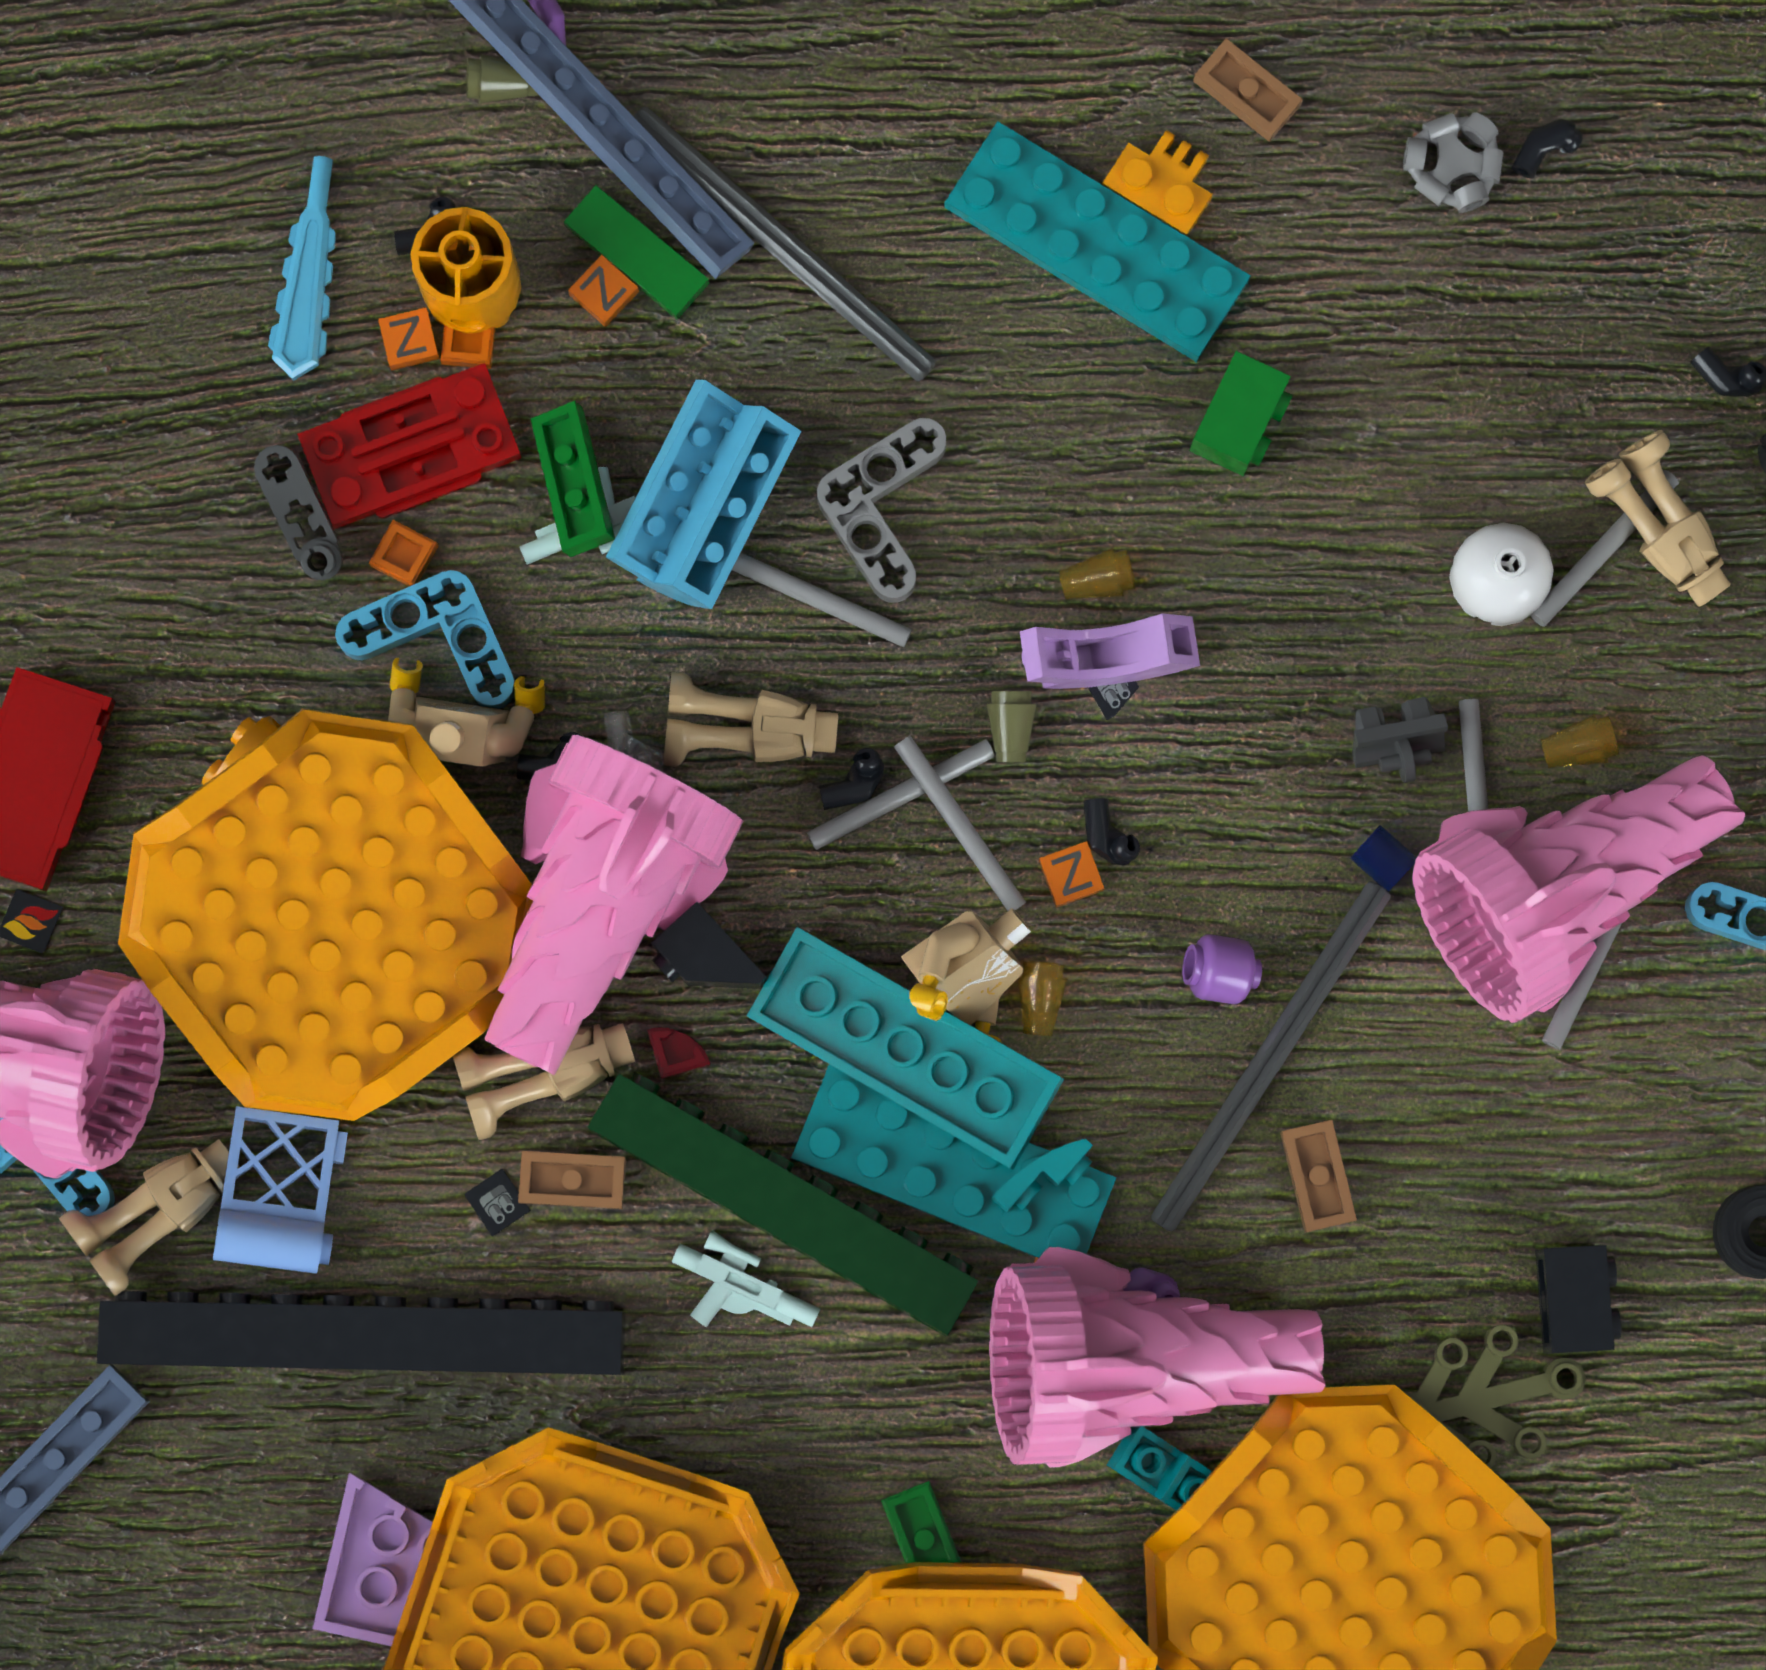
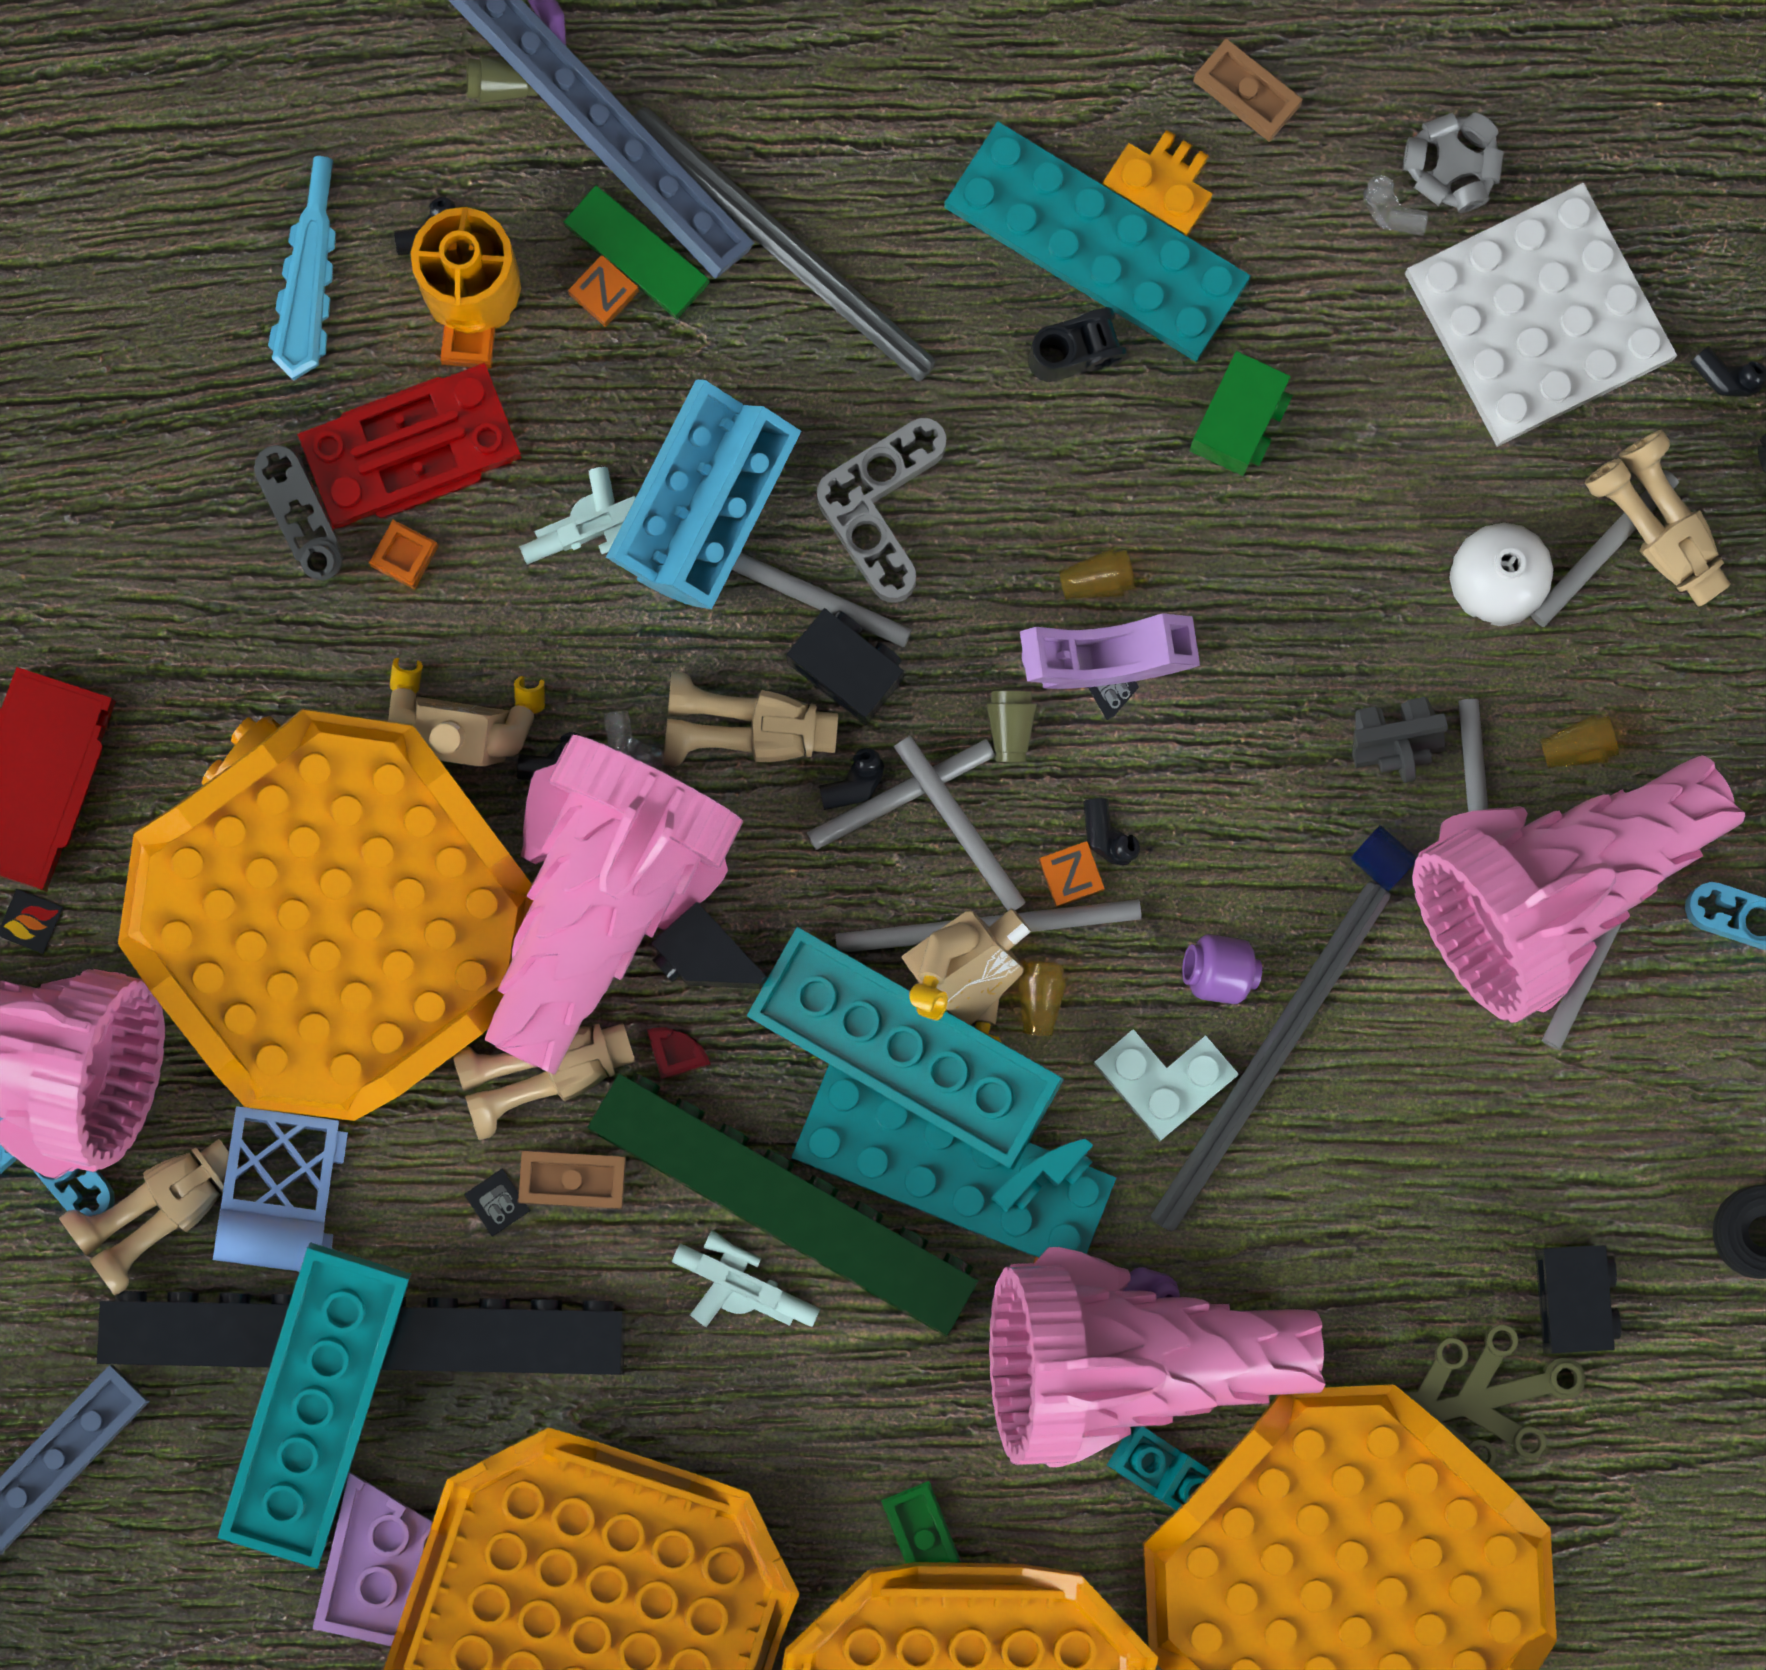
(314, 1405): none -> teal plate
(408, 339): orange tile -> none
(451, 619): medium azure beam -> none
(572, 479): green plate -> none
(846, 665): none -> black brick
(1036, 921): none -> light grey piece
(1086, 342): none -> black piece
(1162, 1094): none -> light aqua plate
(1318, 1176): medium nougat plate -> none
(1387, 210): none -> clear arm
(1540, 314): none -> white plate
(1544, 139): black arm -> none

